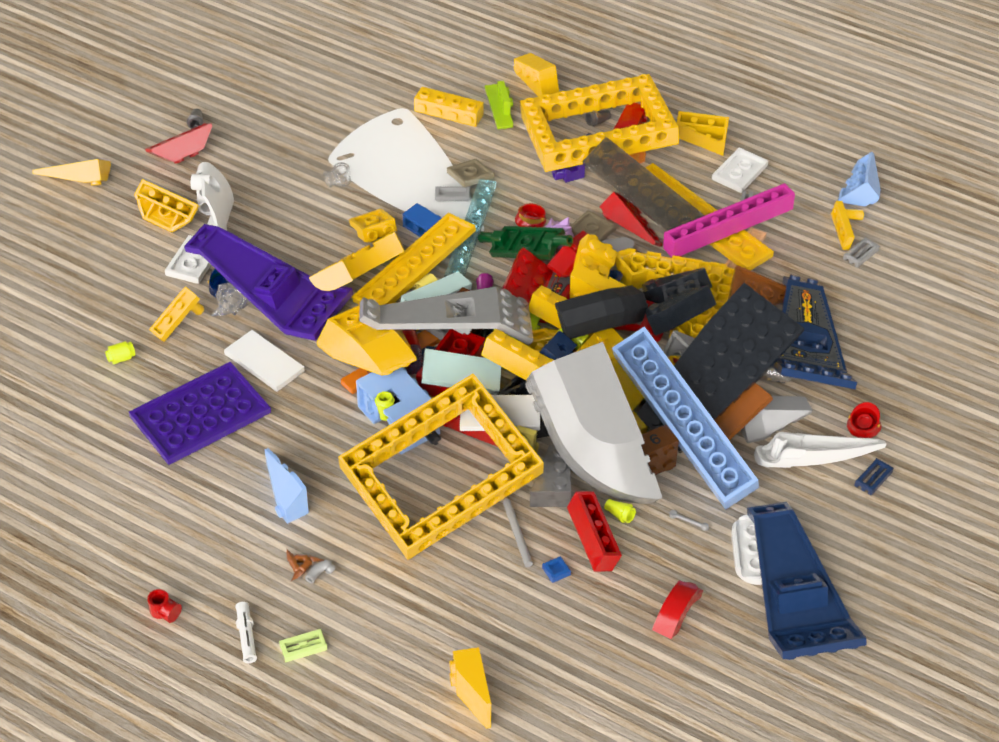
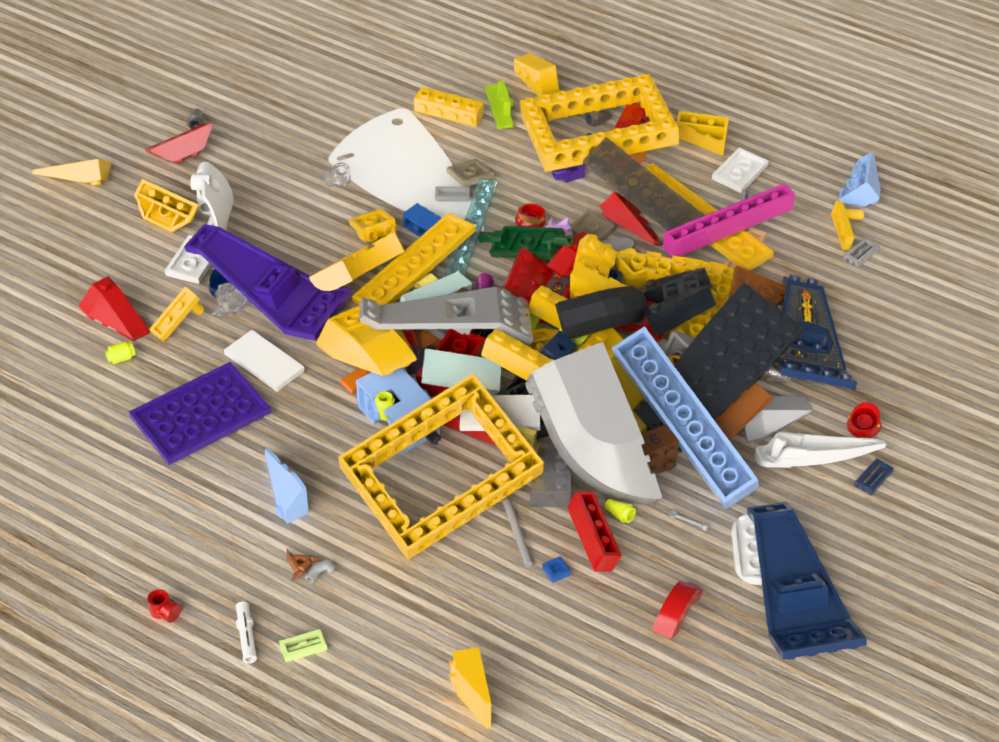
(110, 306): none -> red wedge

